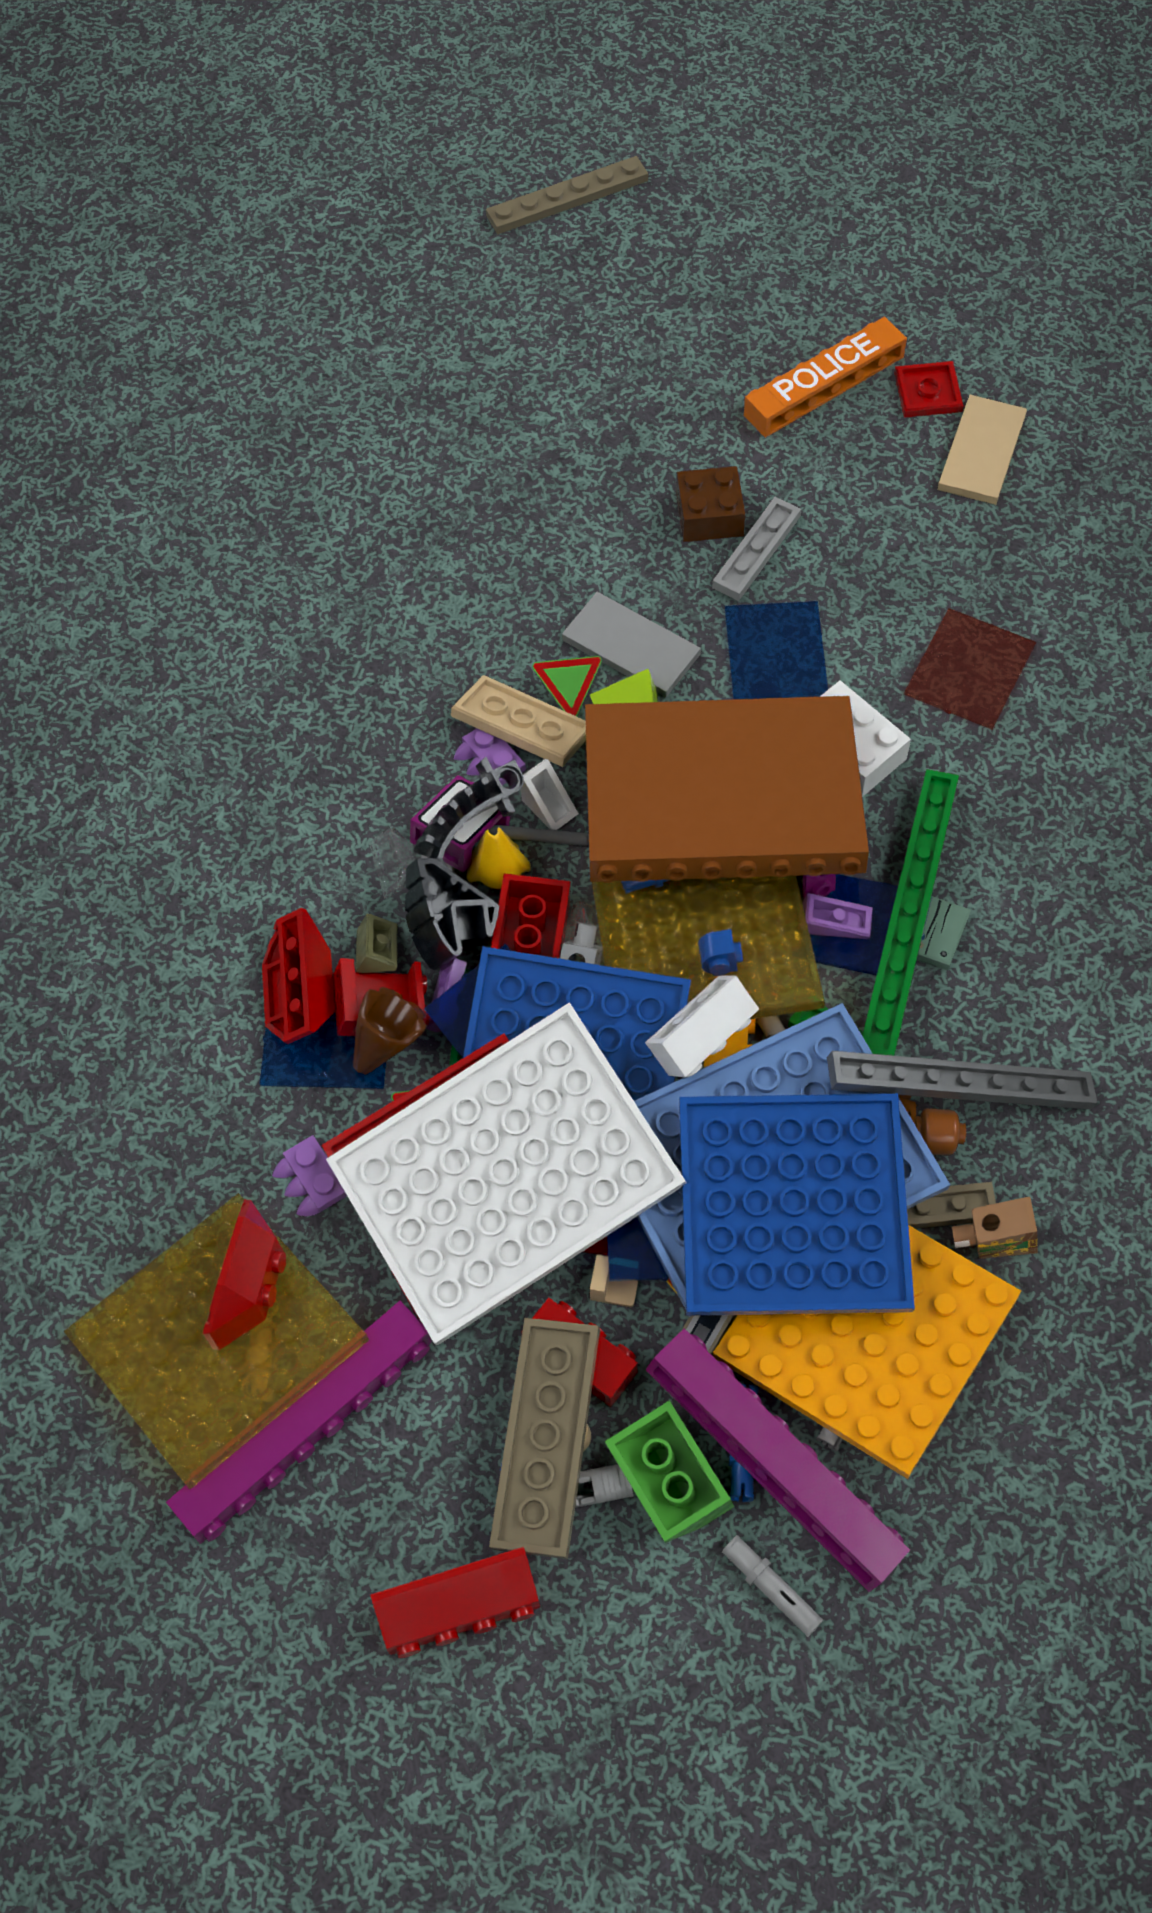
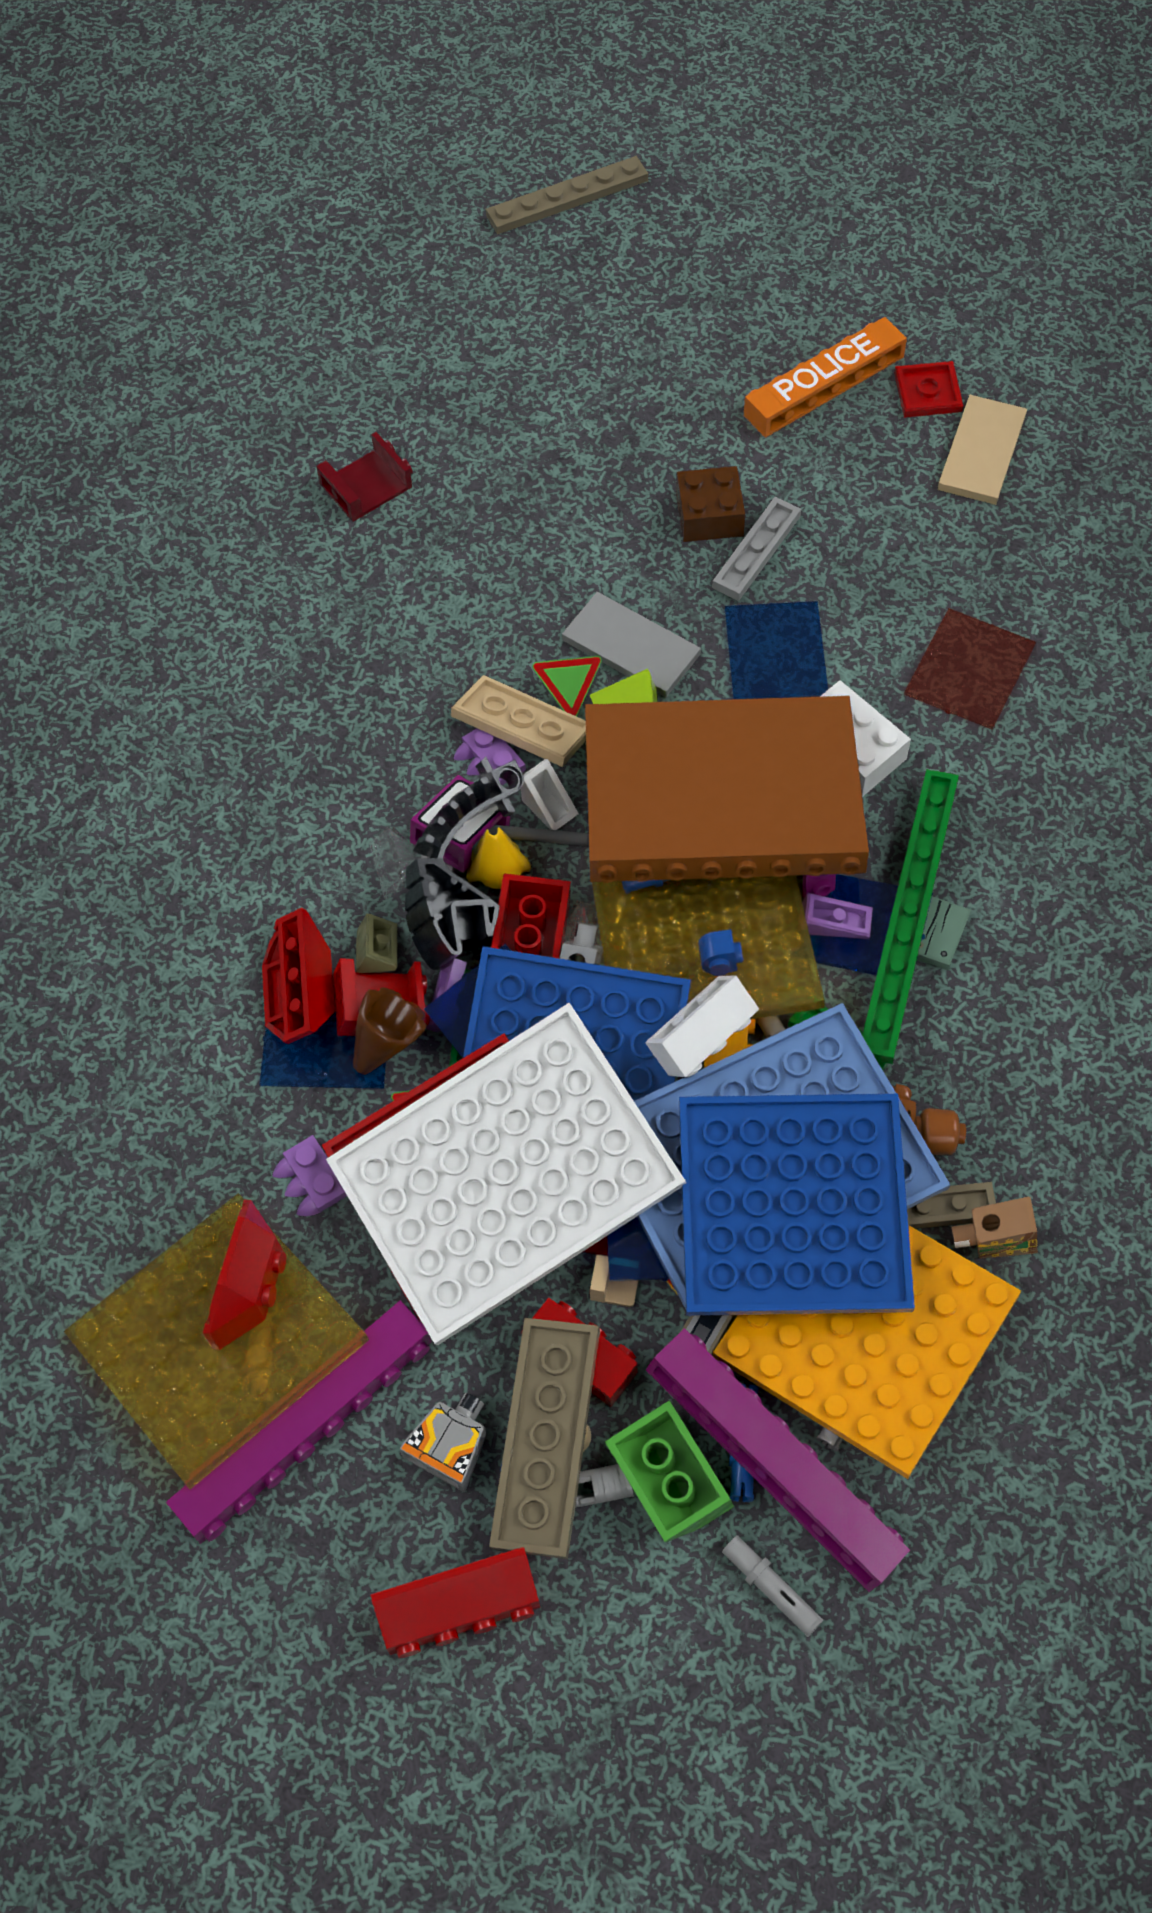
(367, 480): none -> dark red panel
(448, 1441): none -> torso
(960, 1080): dark grey plate -> none

